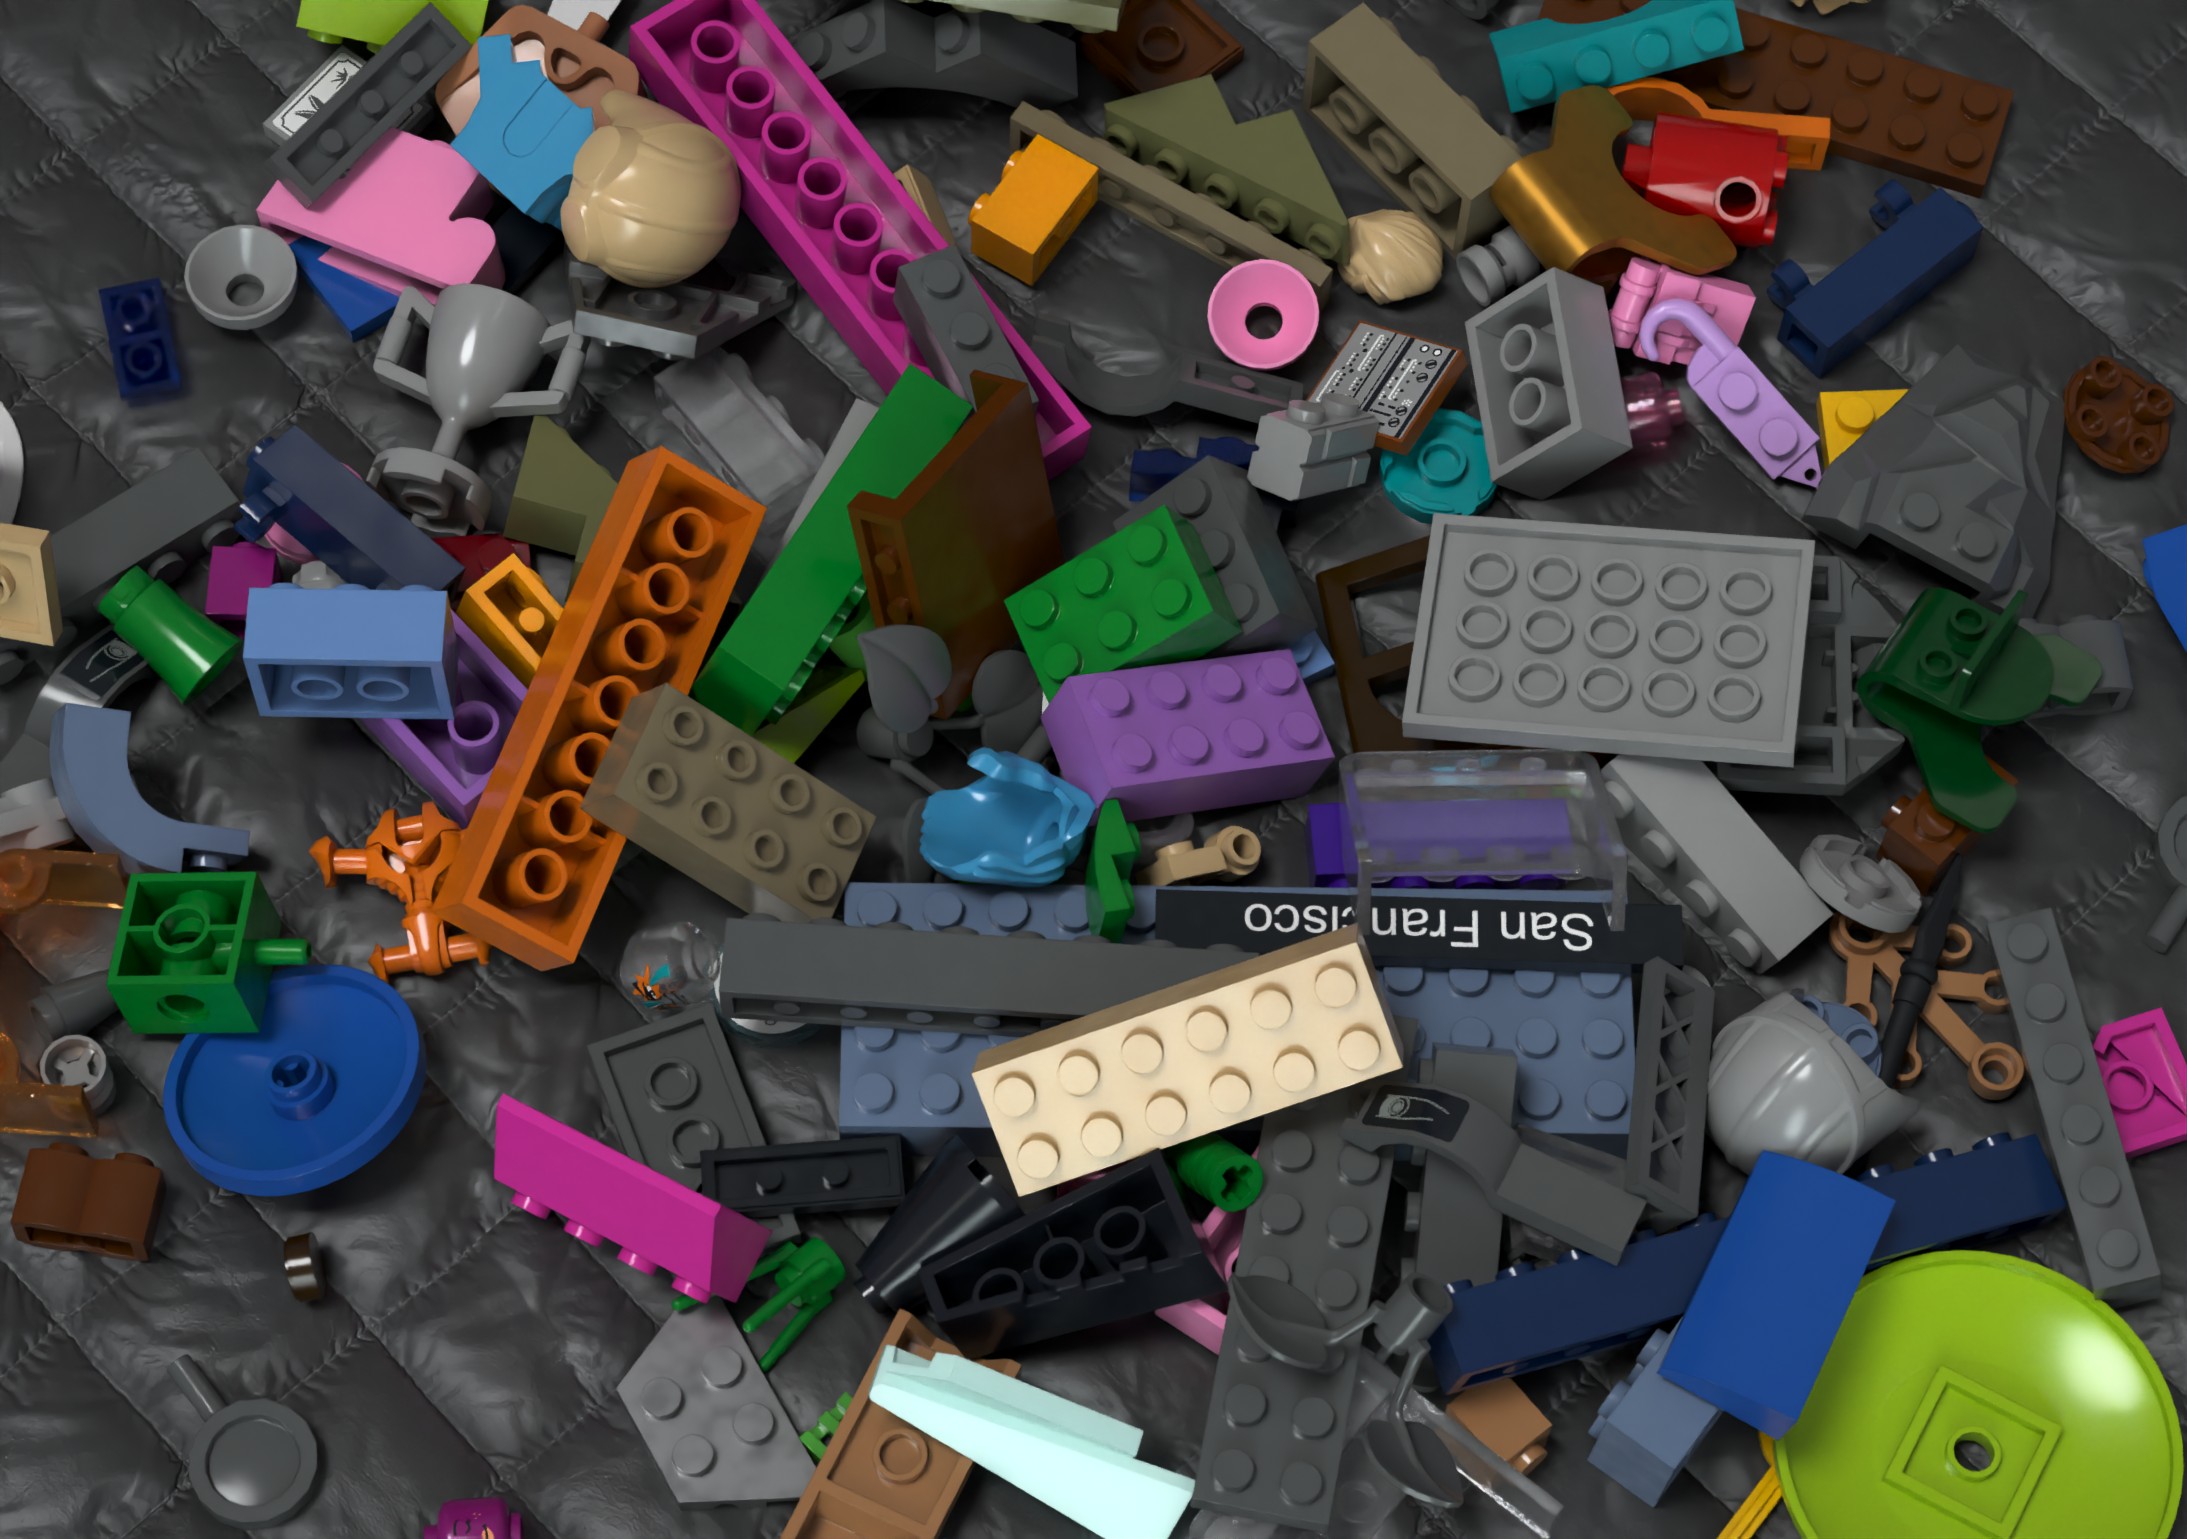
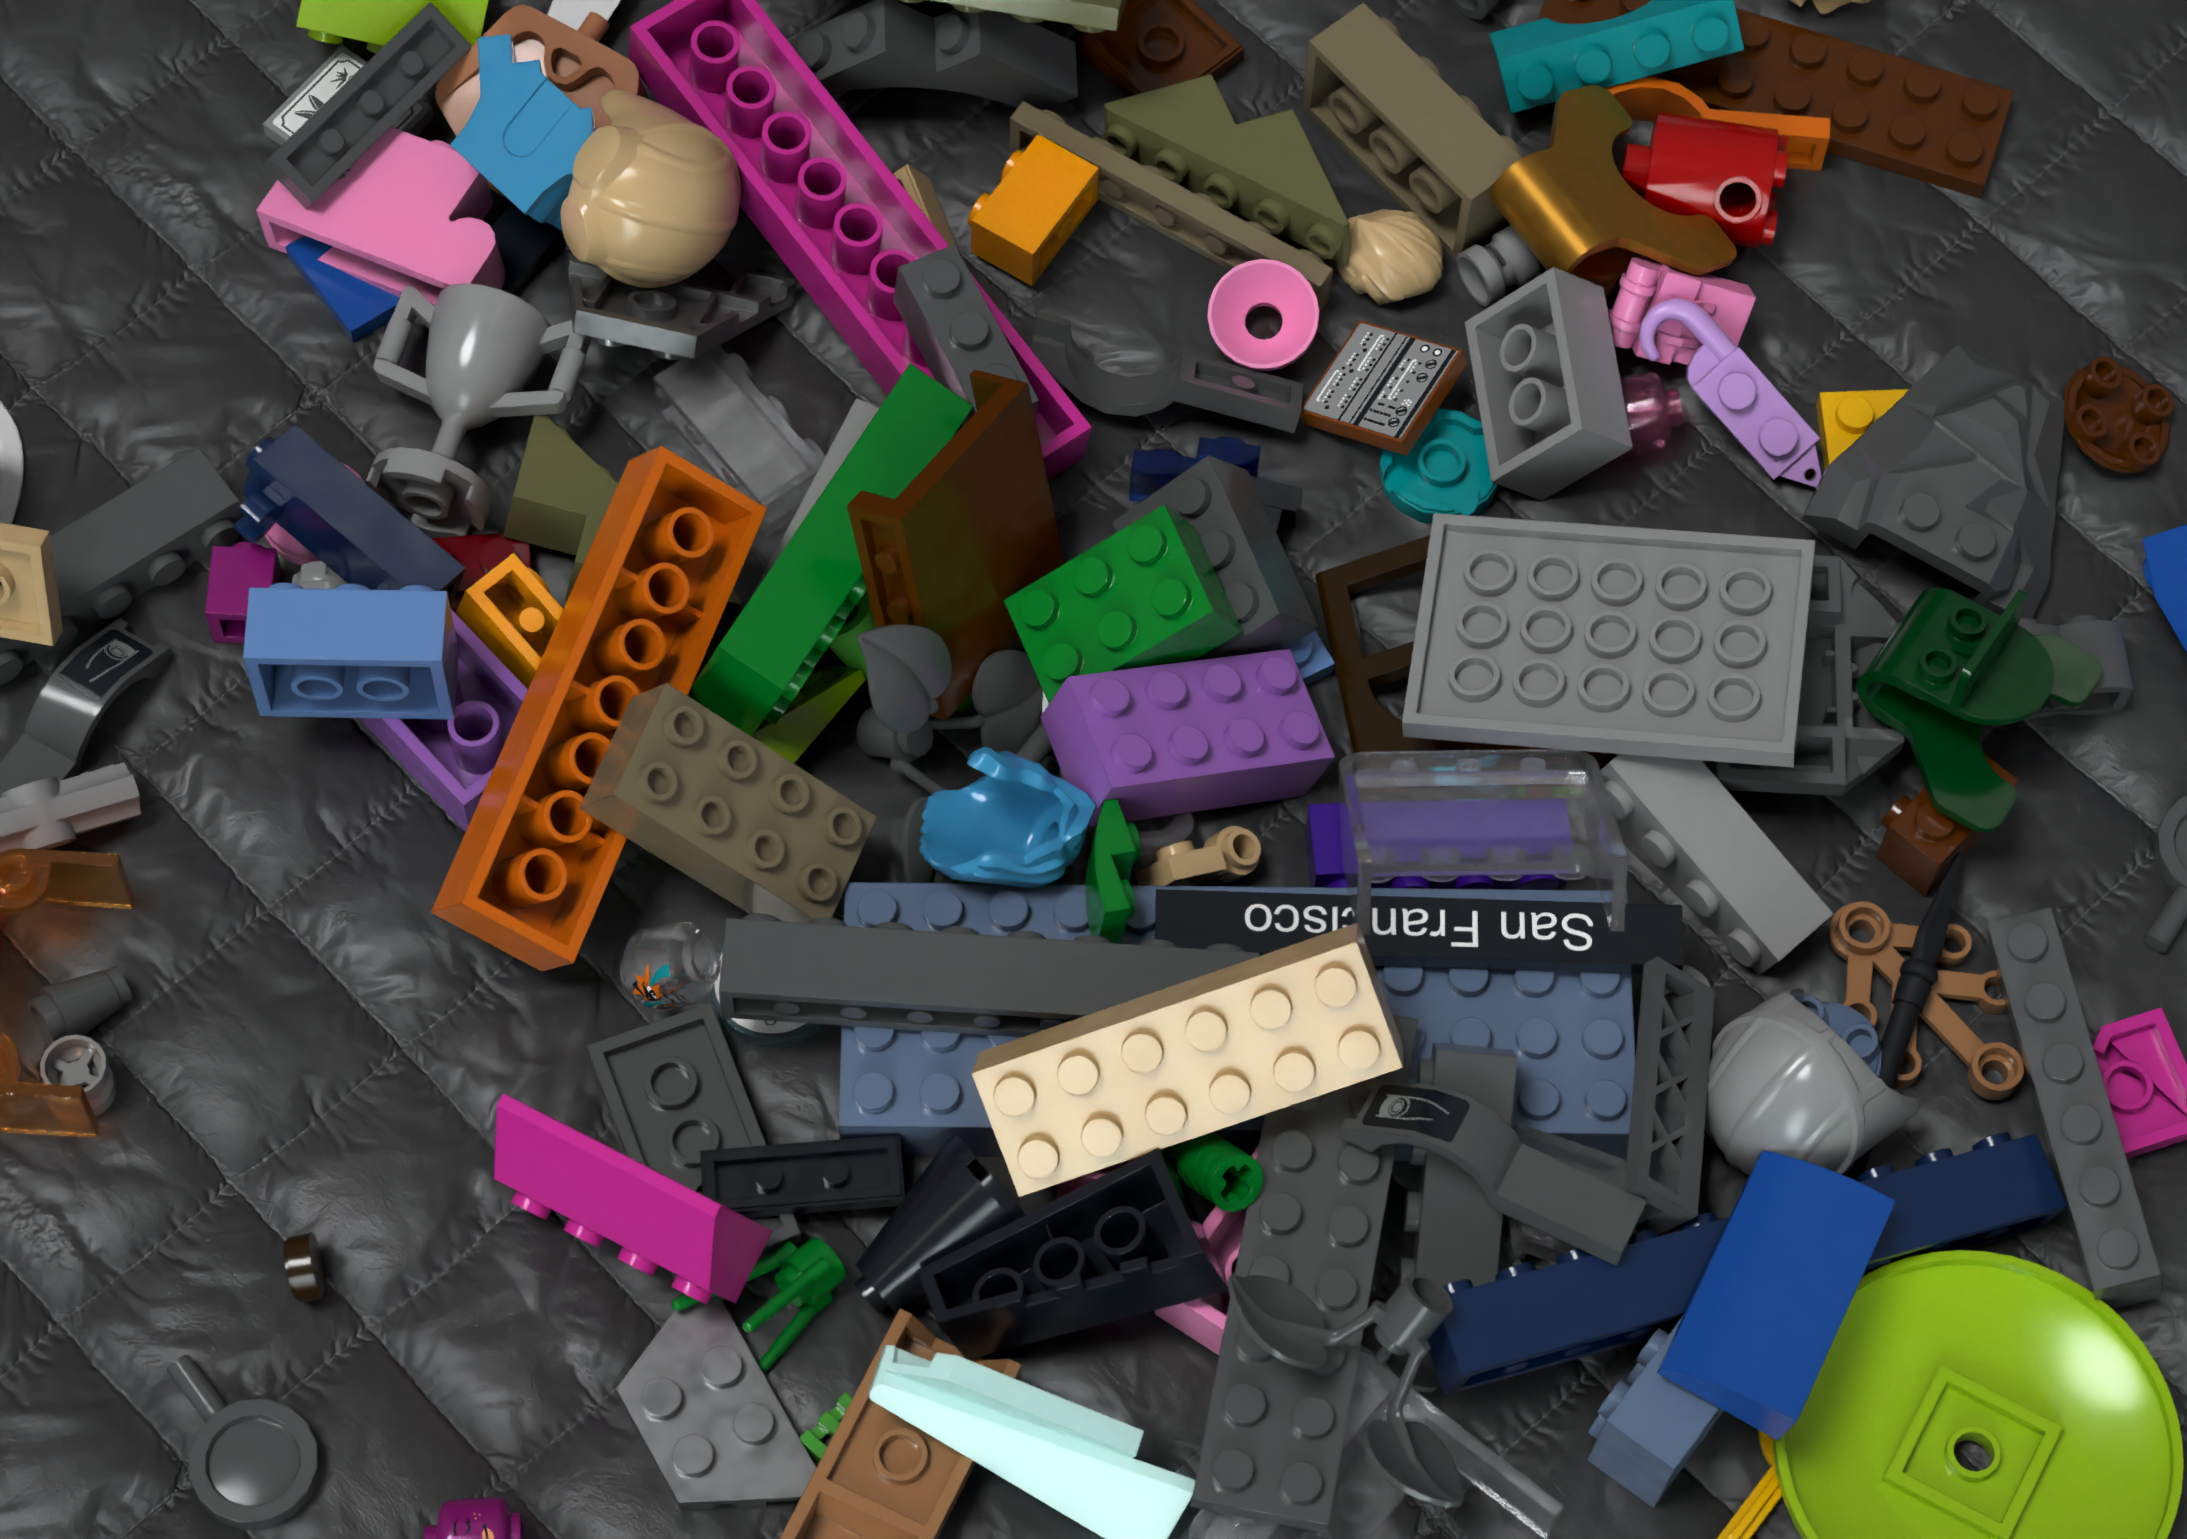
(89, 1202): reddish brown brick -> none
(108, 811): sand blue arch -> none
(140, 339): clear blue slope -> none
(169, 633): green plant -> none
(198, 953): green piece -> none
(235, 257): light grey piece -> none
(304, 1095): blue dish -> none
(412, 862): orange piece -> none
(1313, 447): light grey brick -> none
(1504, 1422): medium nougat brick -> none
(1859, 887): light grey tile -> none
(1876, 283): dark blue brick -> none

